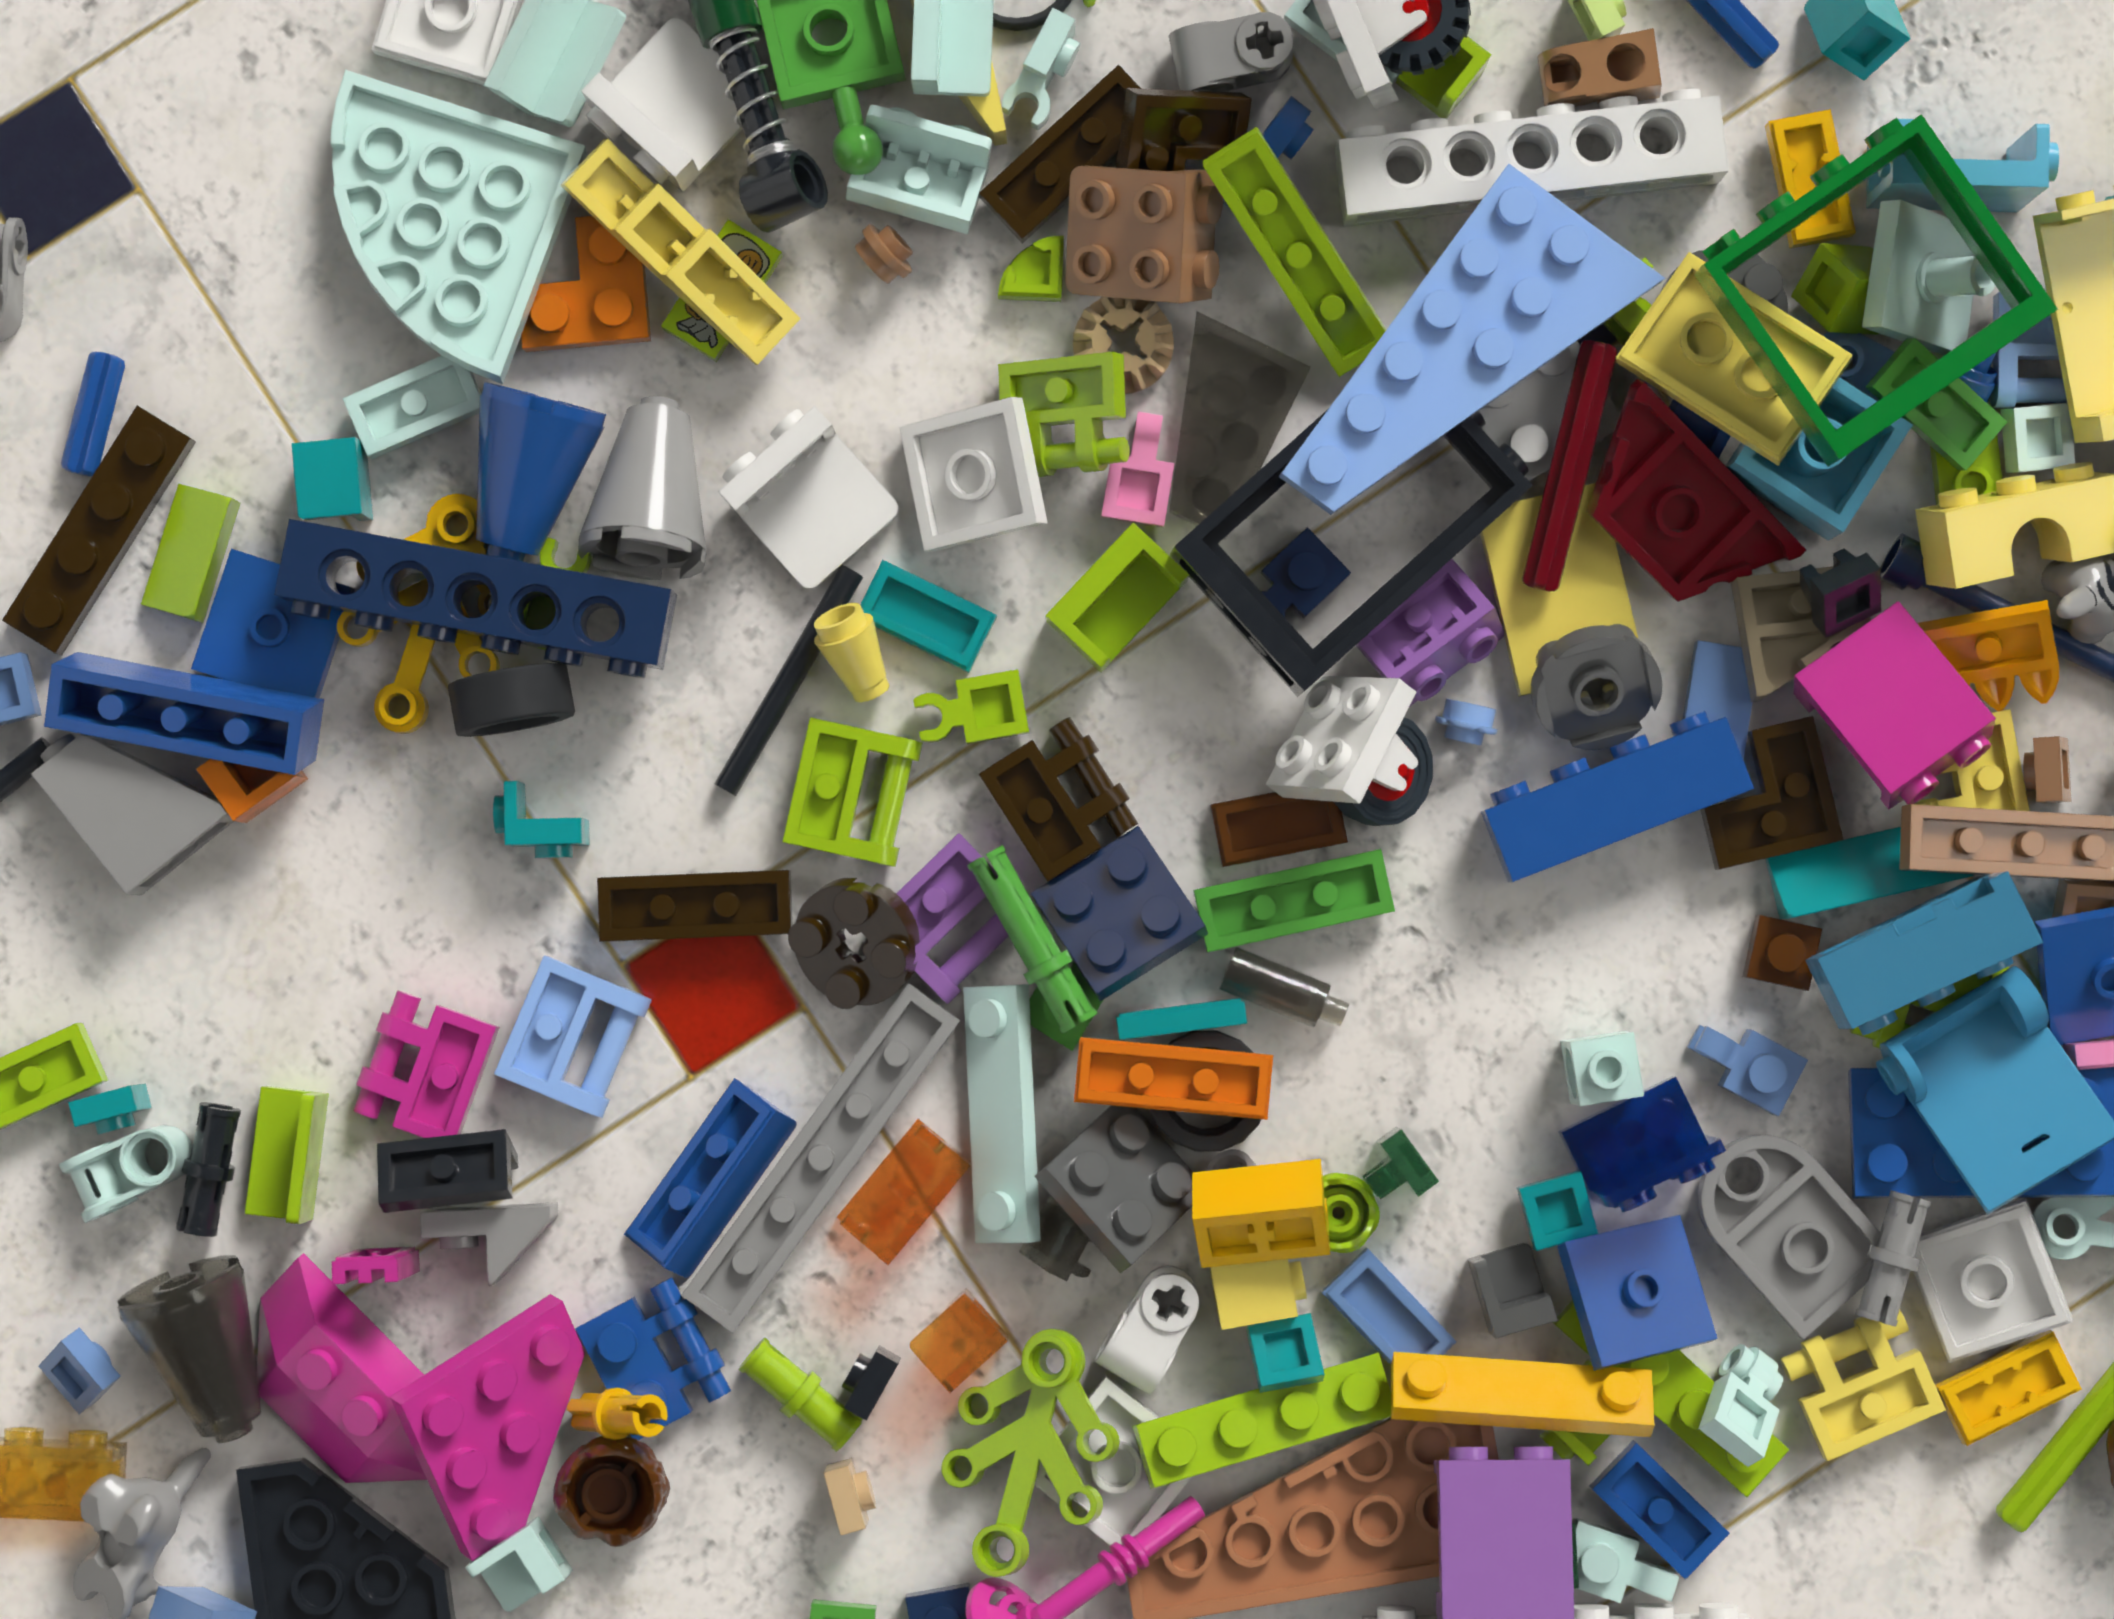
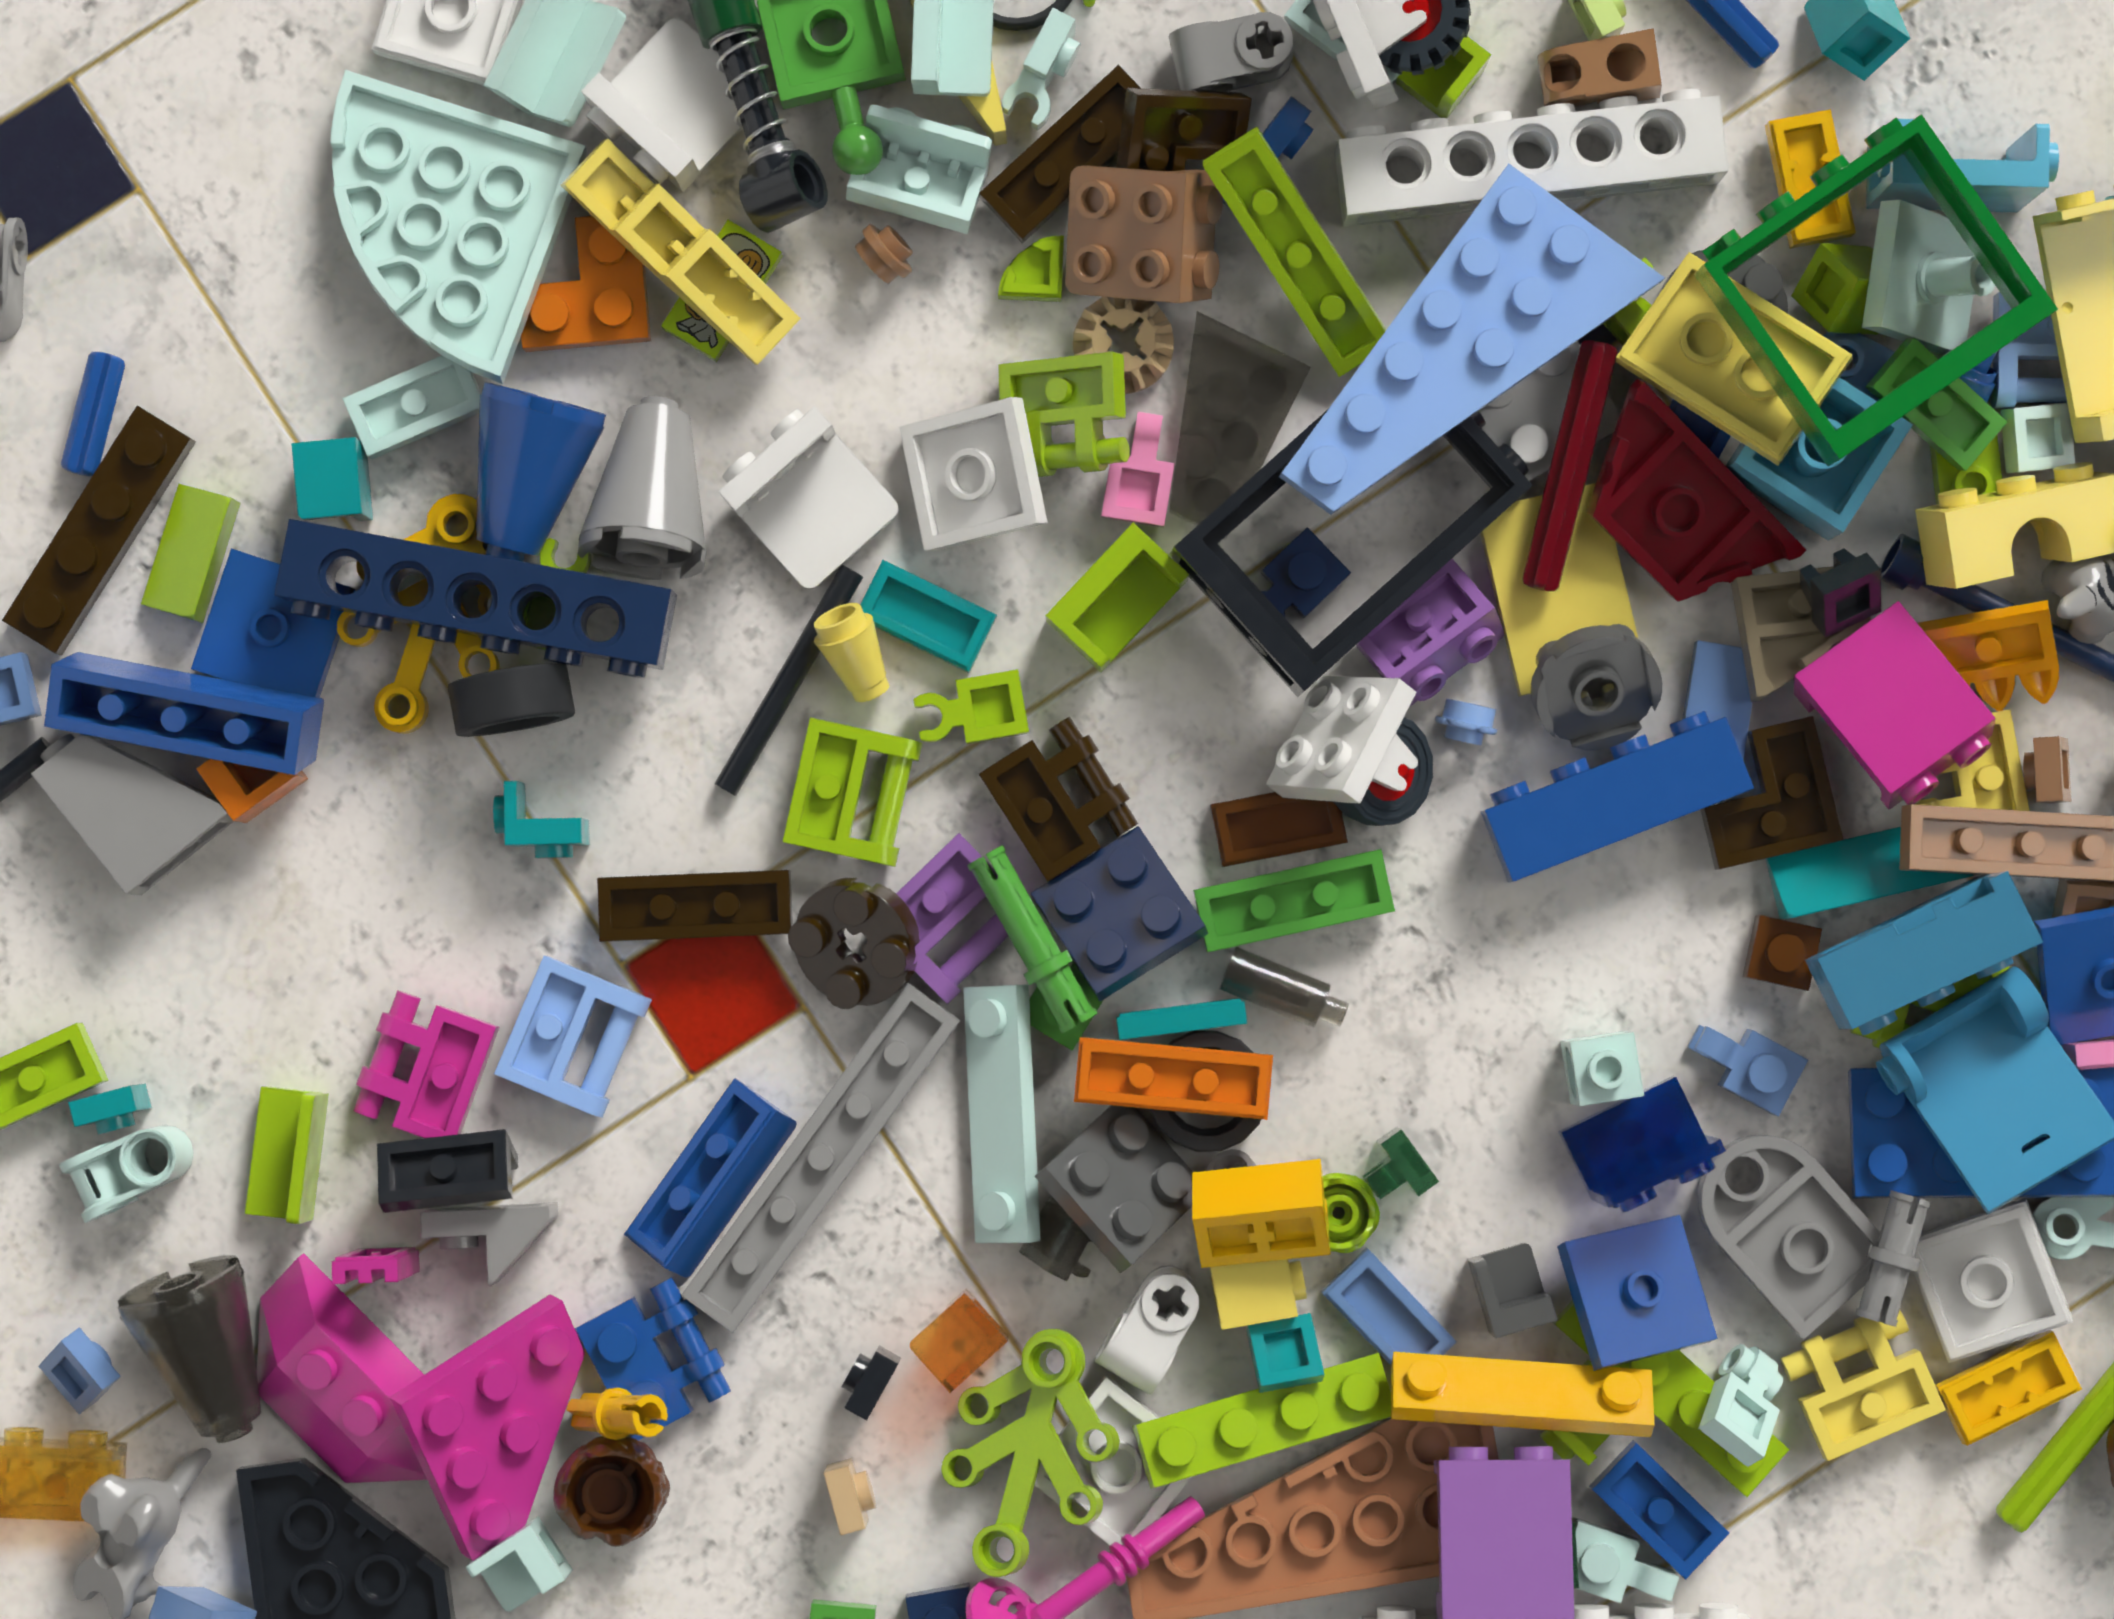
(208, 1169): black pin -> none
(800, 1394): lime pin -> none
(903, 1191): clear orange hinge -> none
(1557, 1210): teal plate -> none

